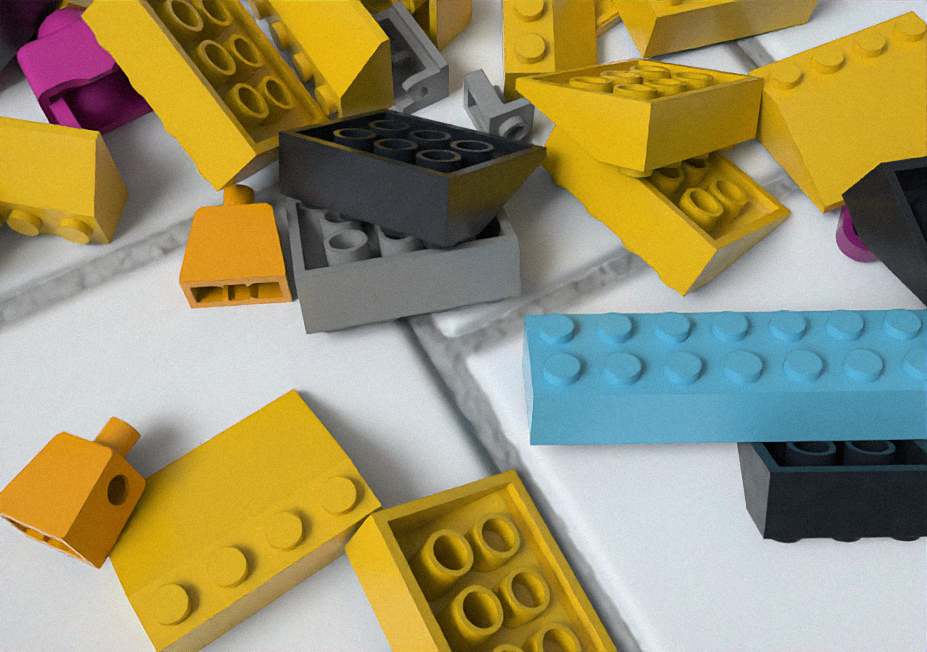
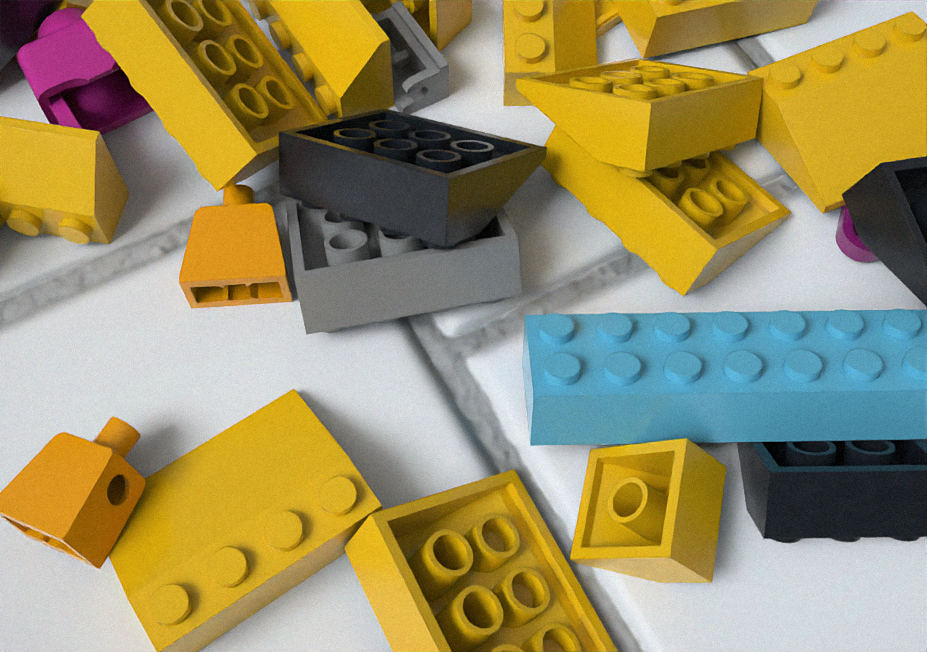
(489, 110): light grey bracket -> none
(651, 511): none -> yellow slope

